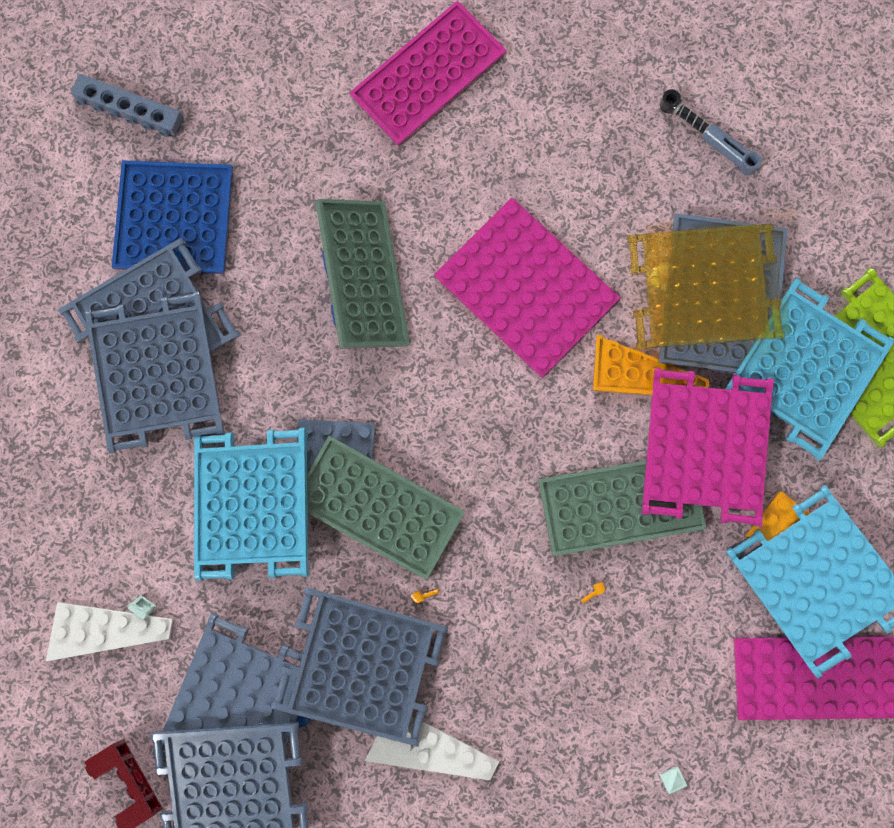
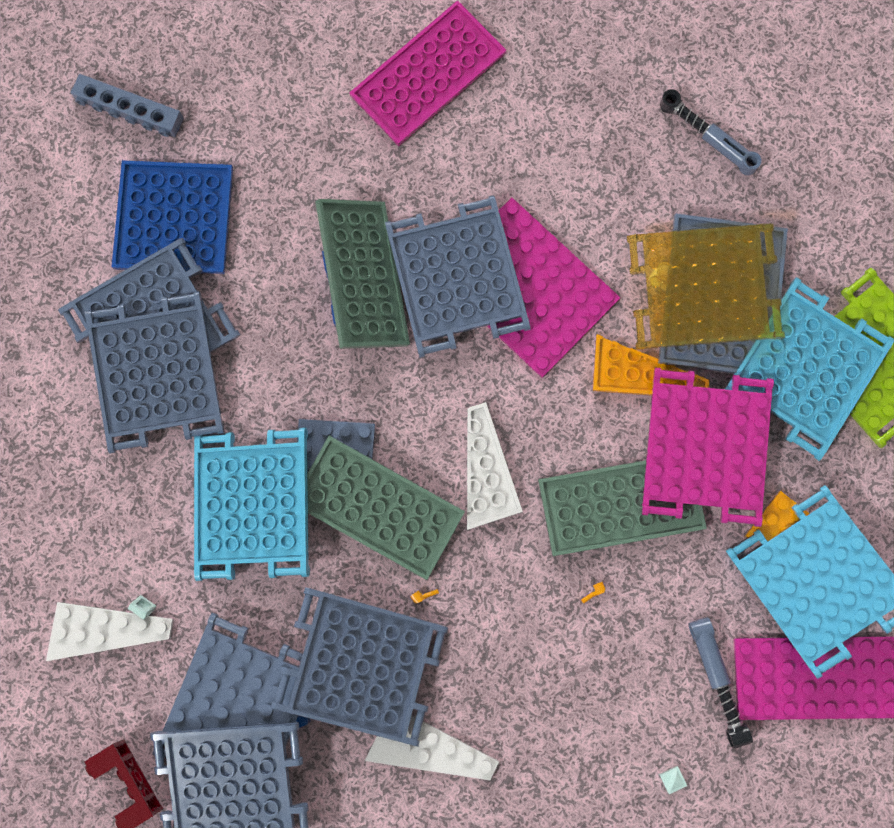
(457, 275): none -> sand blue plate
(489, 482): none -> white wing
(703, 635): none -> piece

